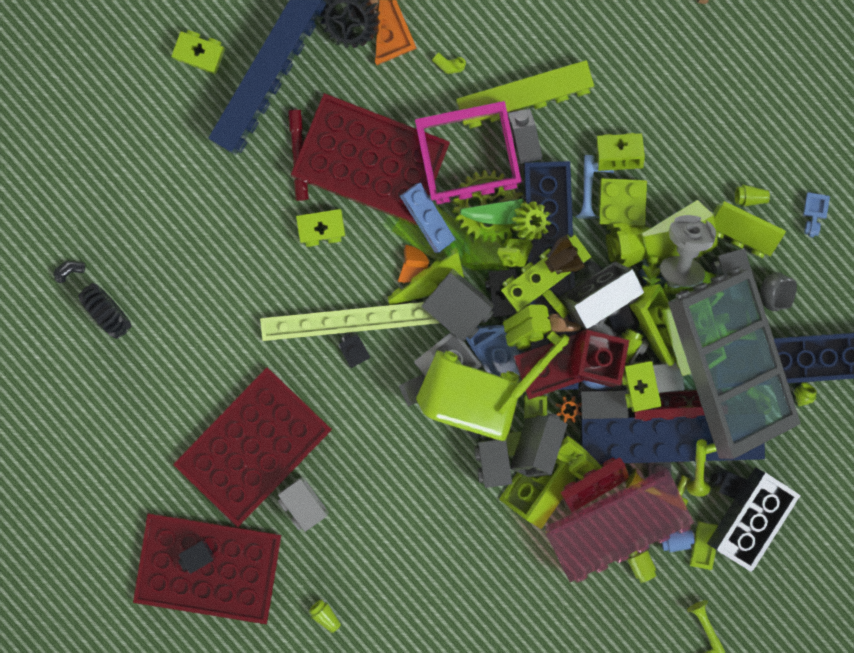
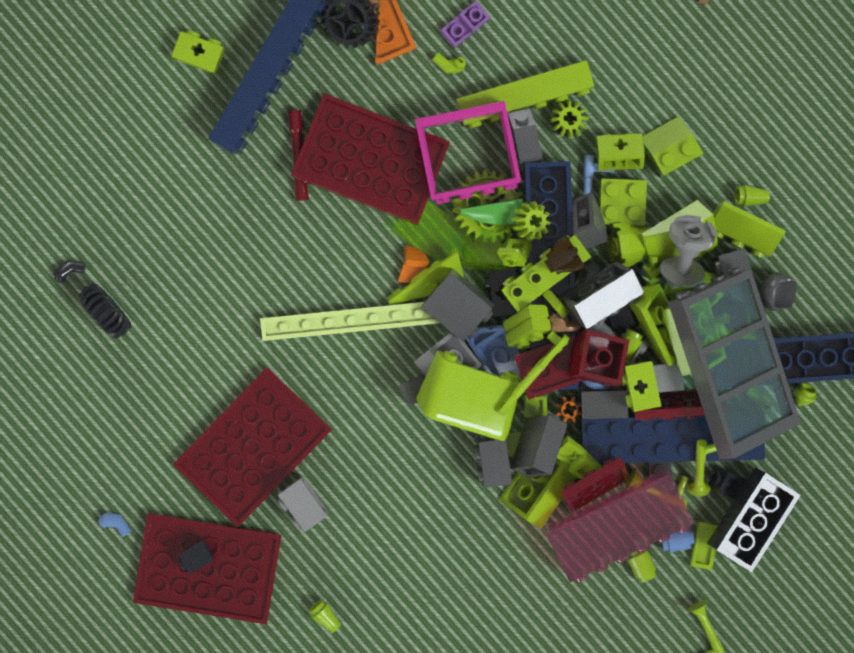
(114, 520): none -> medium blue arm
(308, 223): lime brick -> none
(353, 349): black bracket -> none
(427, 217): medium blue plate -> none
(464, 24): none -> medium lavender slope
(574, 114): none -> lime gear
(588, 221): none -> dark grey slope
(671, 146): none -> lime slope
(815, 207): medium blue plate -> none

